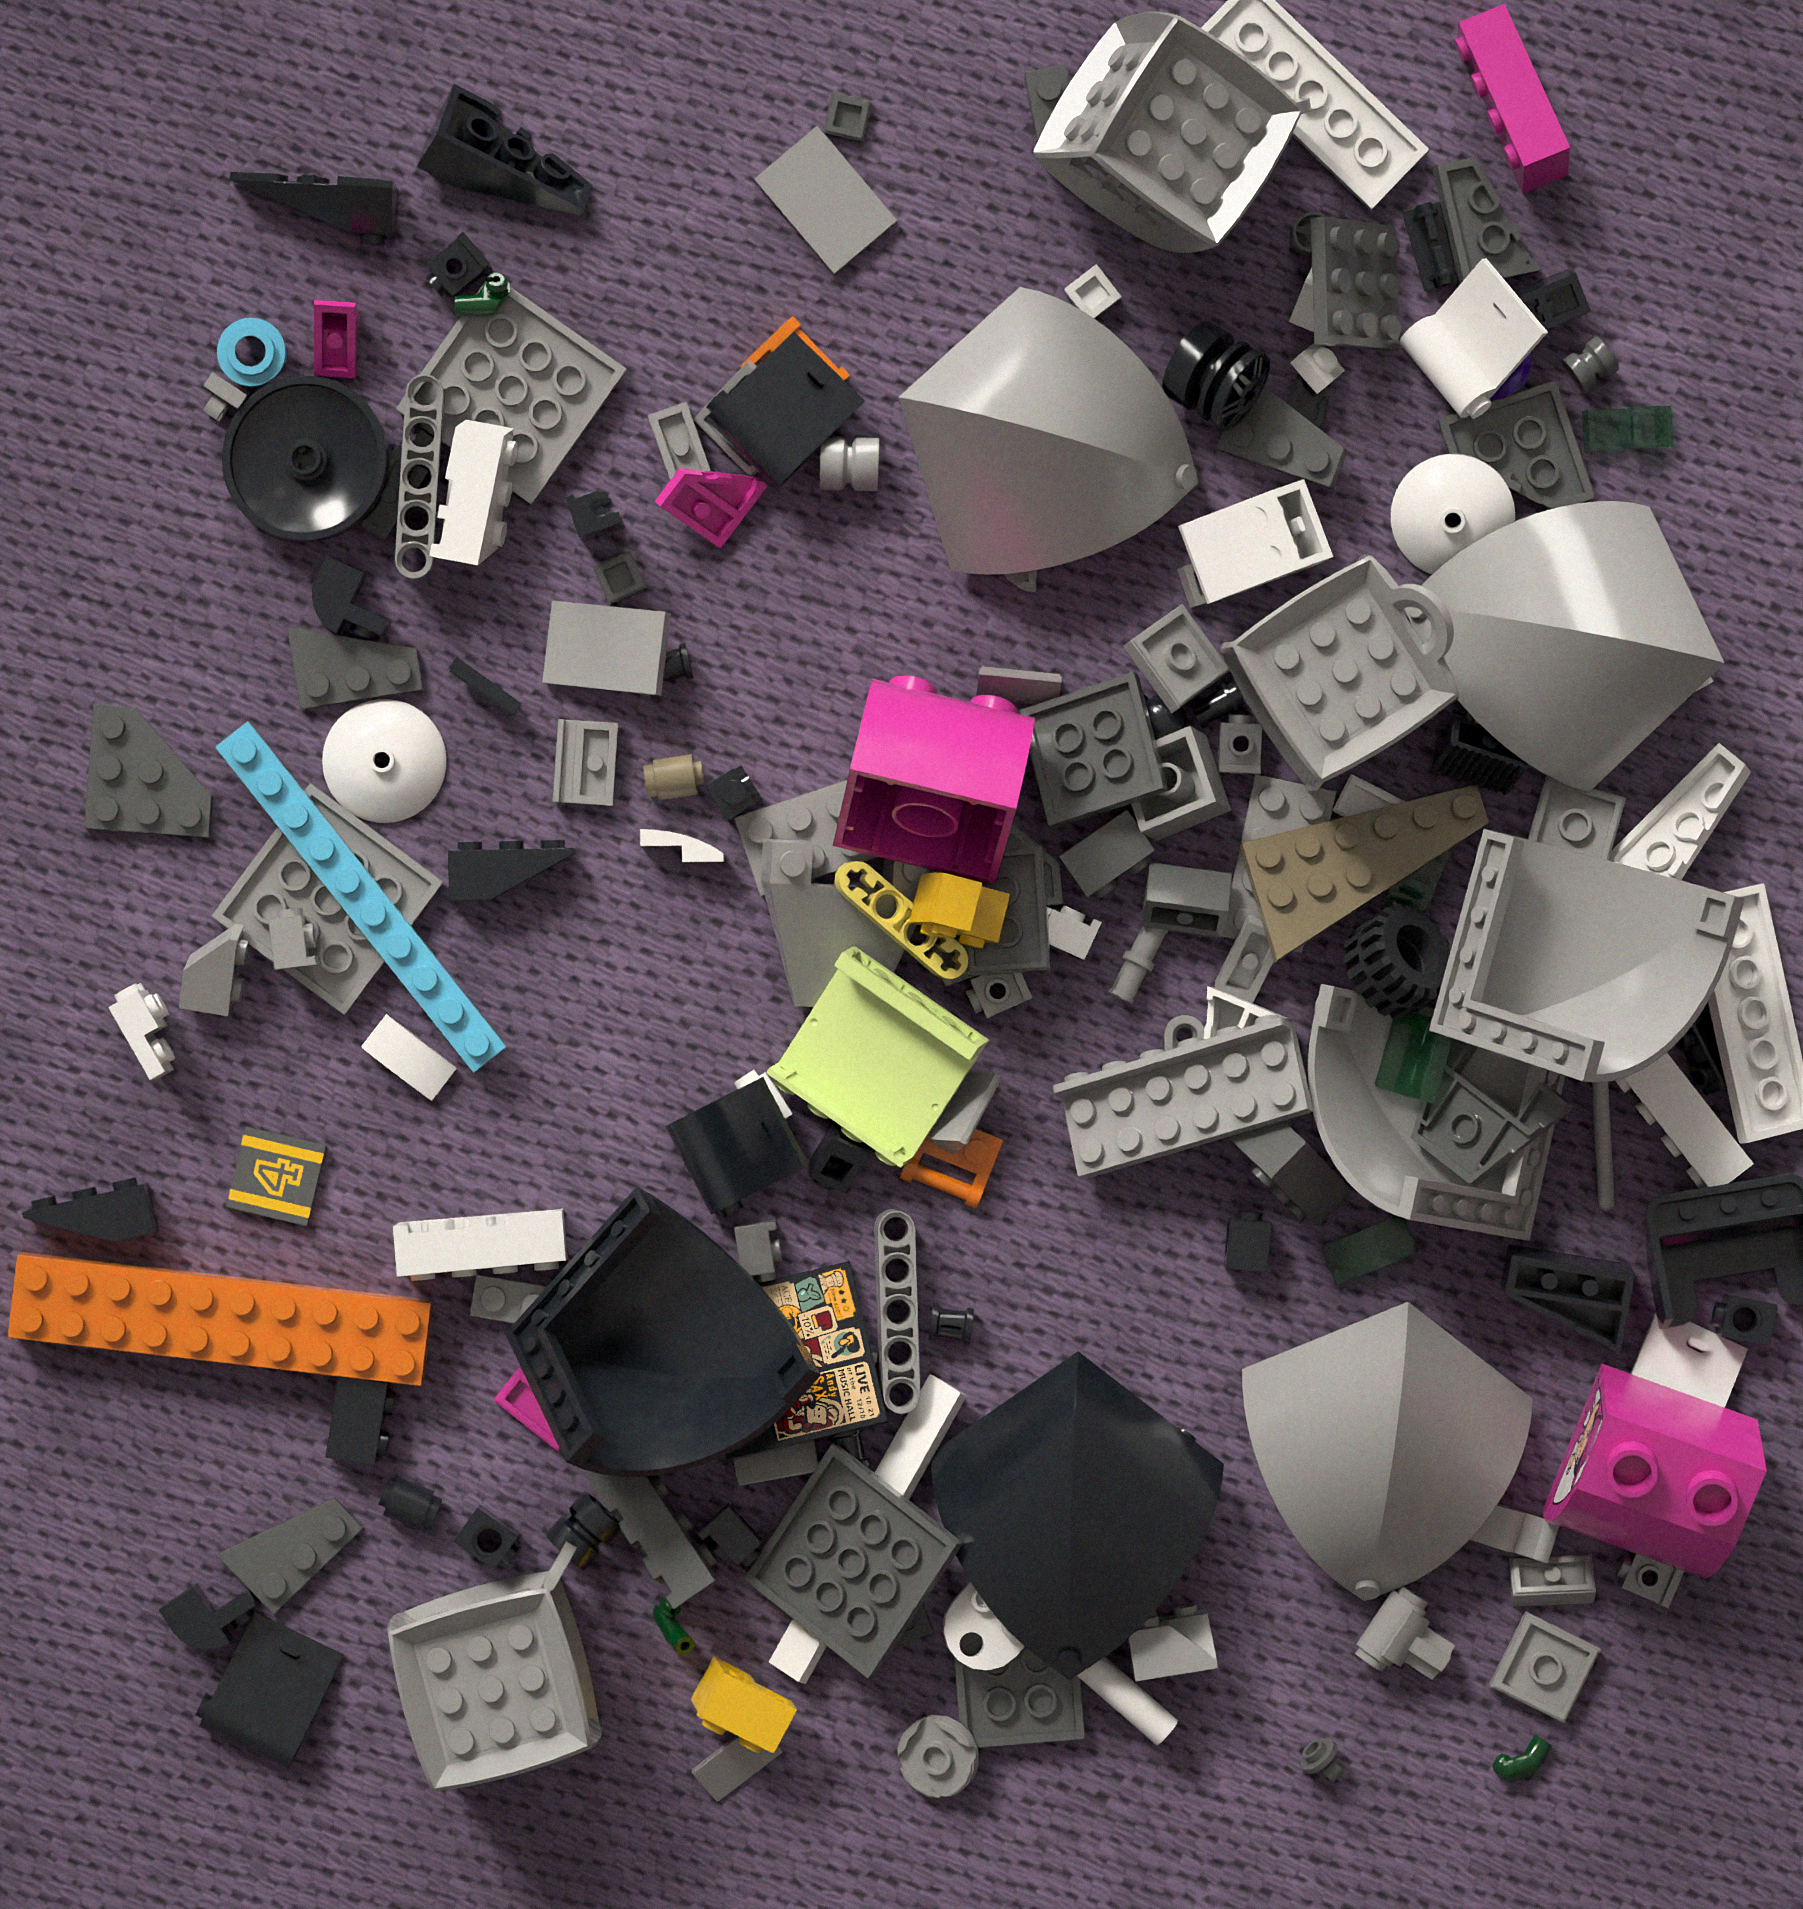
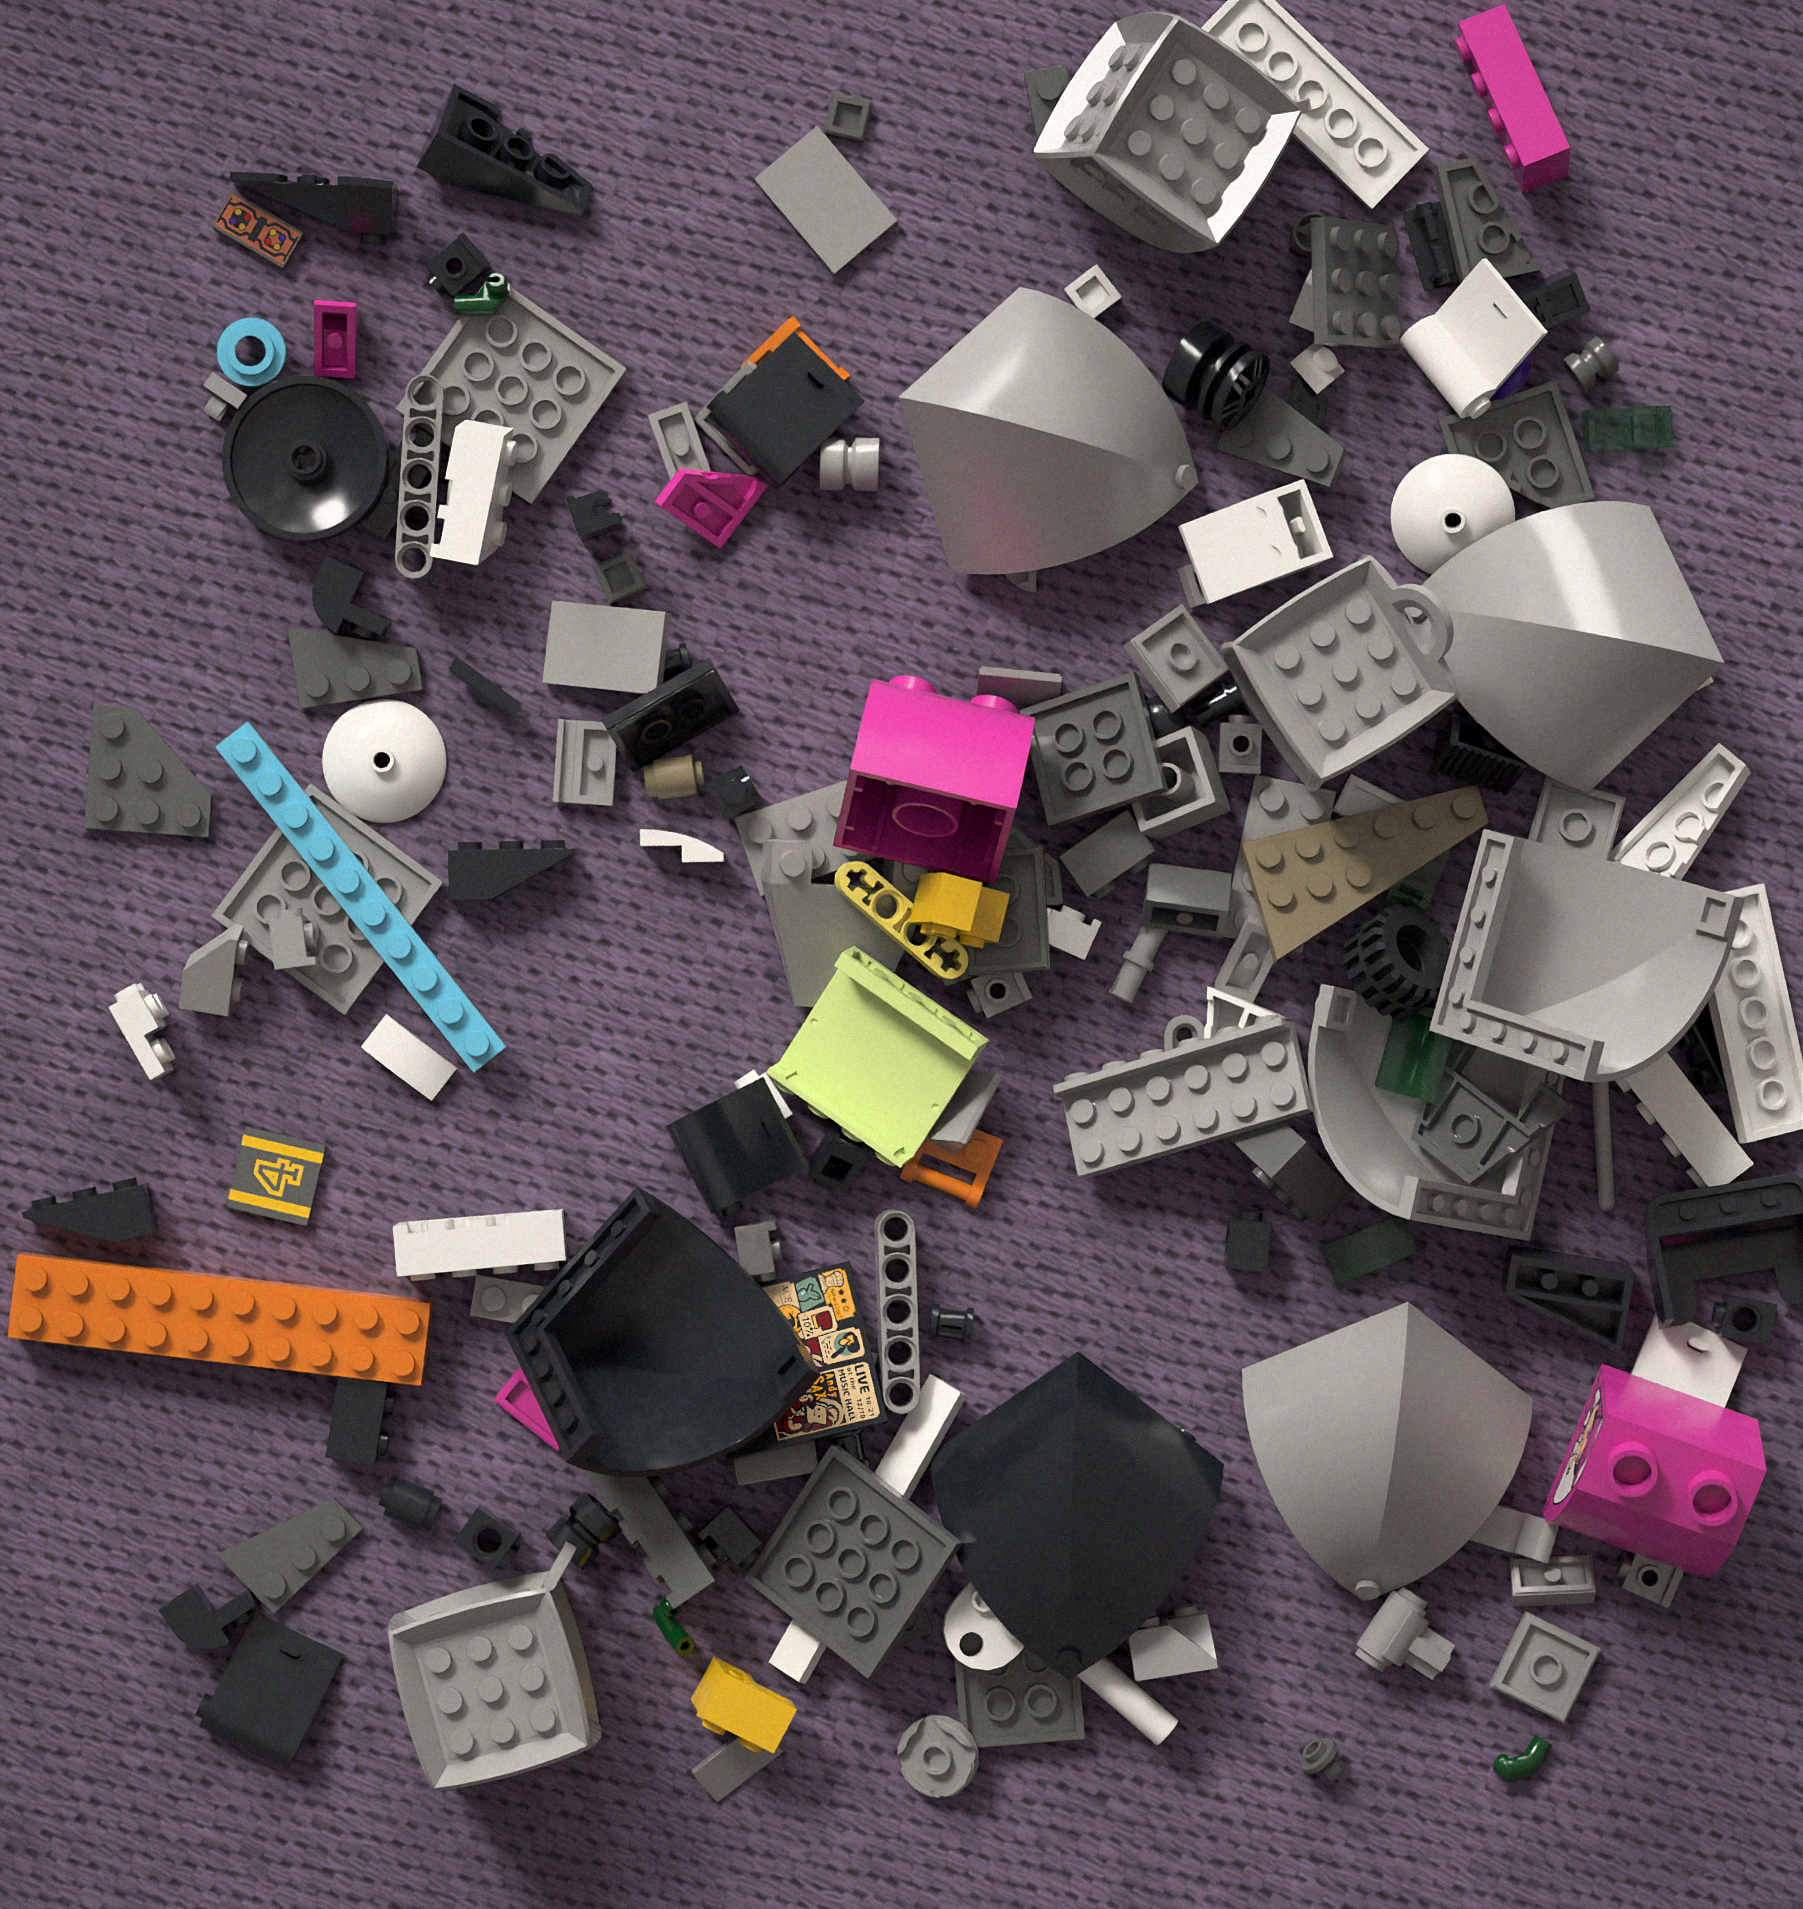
(258, 230): none -> tile
(670, 715): none -> black tile

